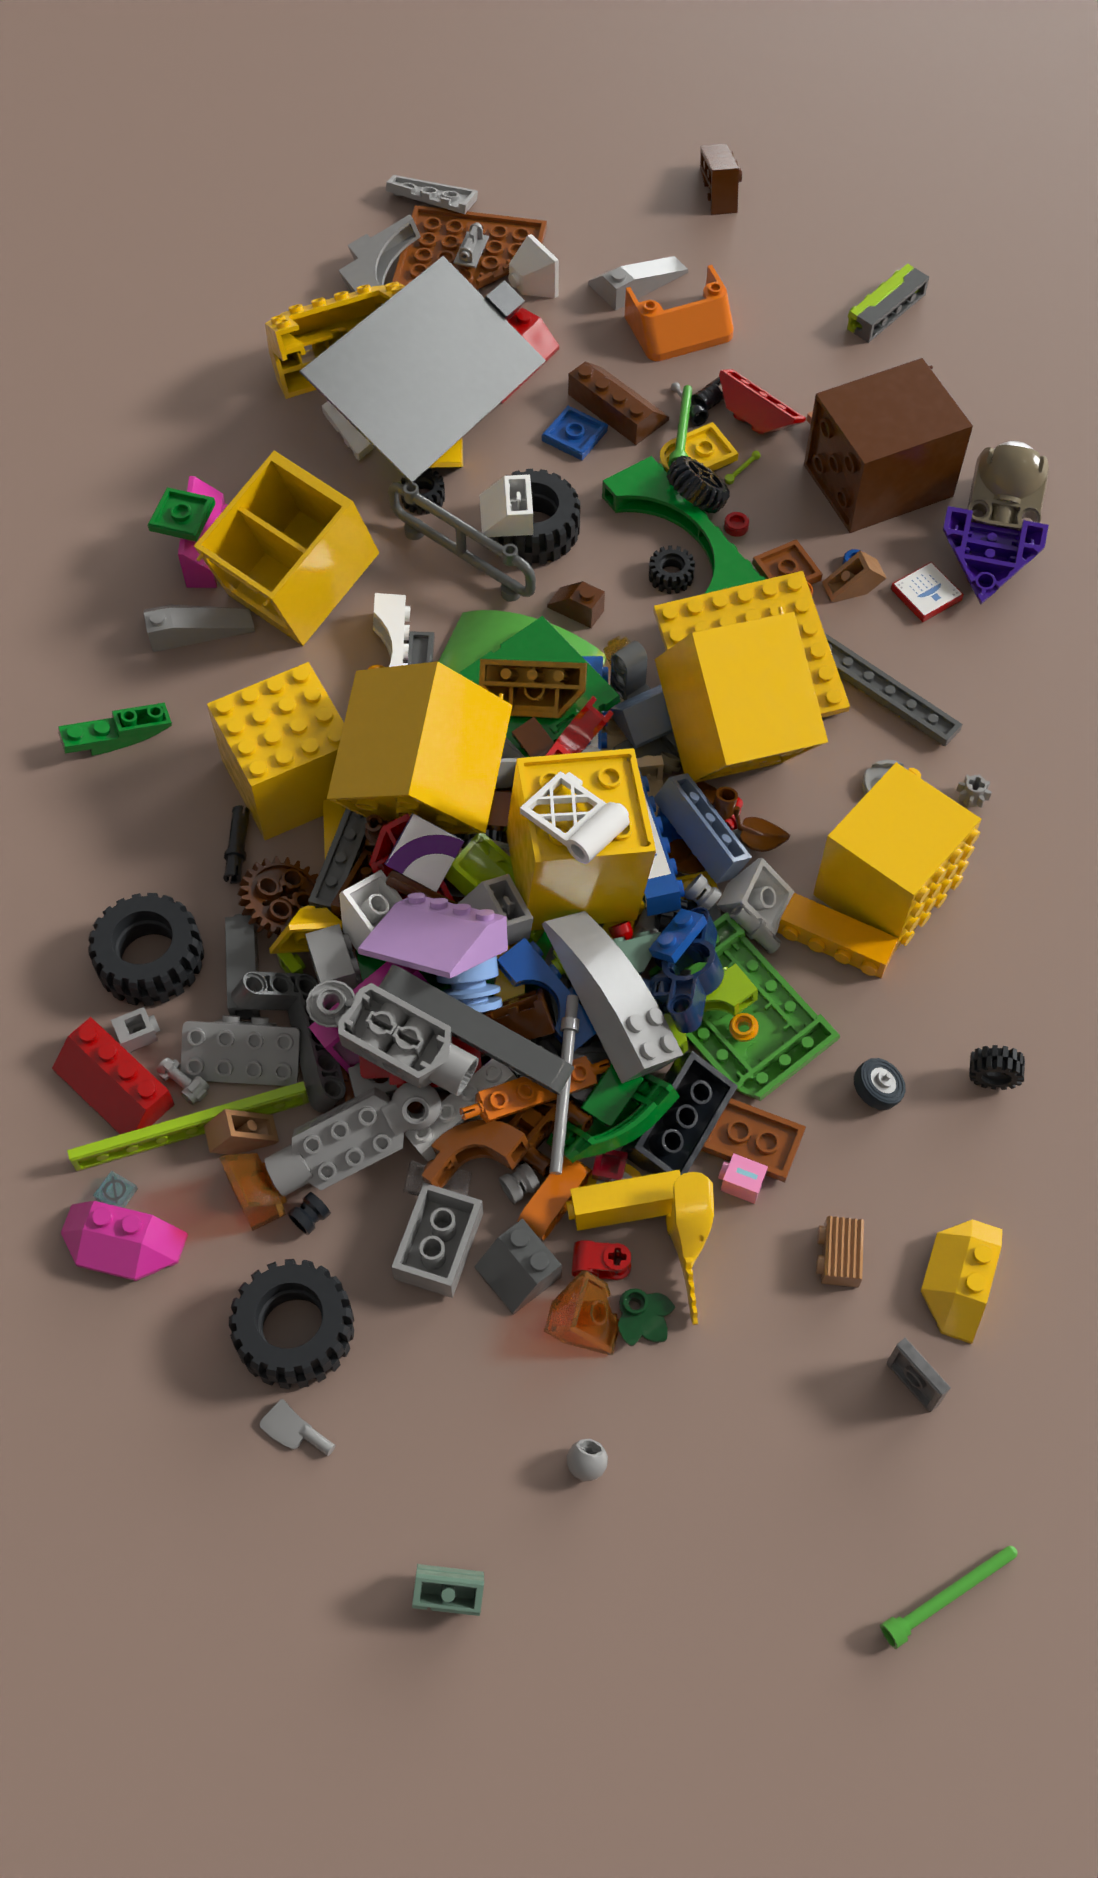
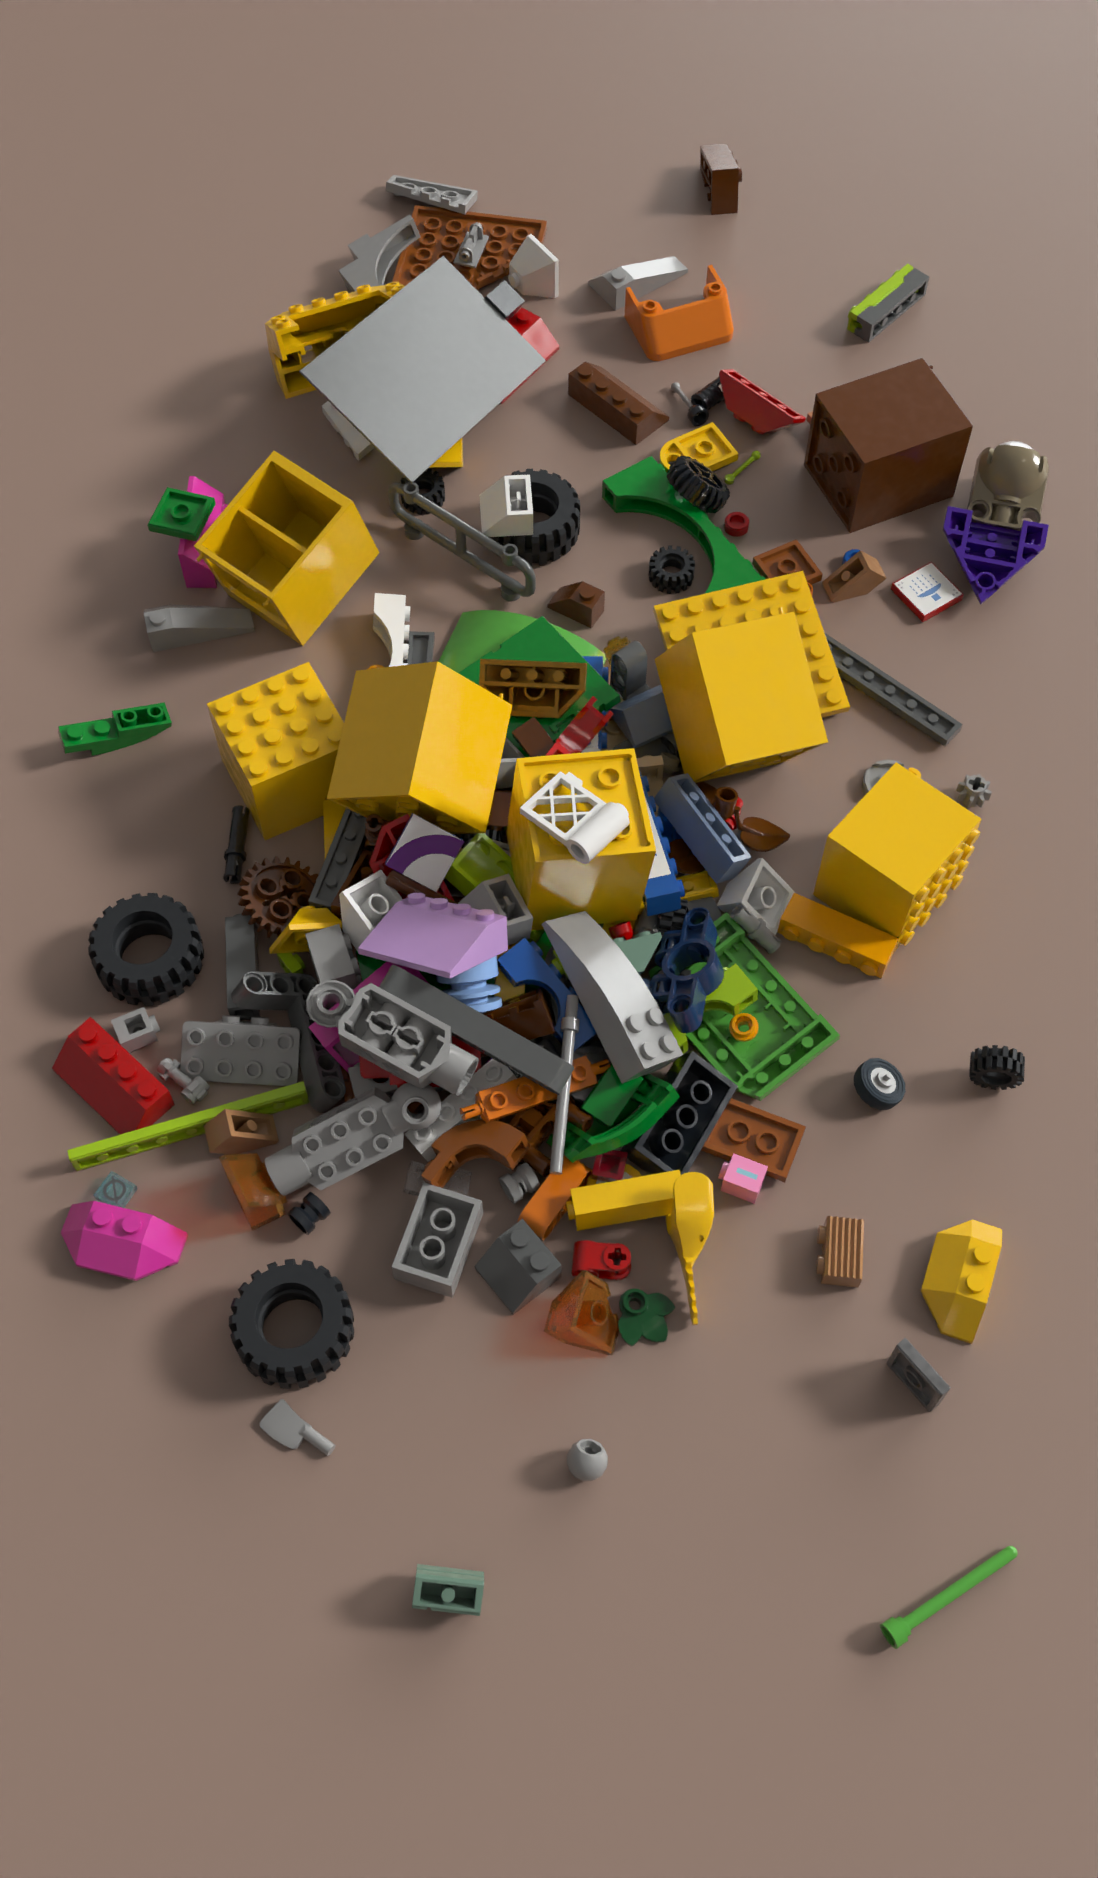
(574, 432): blue tile -> none
(678, 935): blue plate -> none
(682, 425): bright green piece -> none
(702, 892): light grey wheel -> none

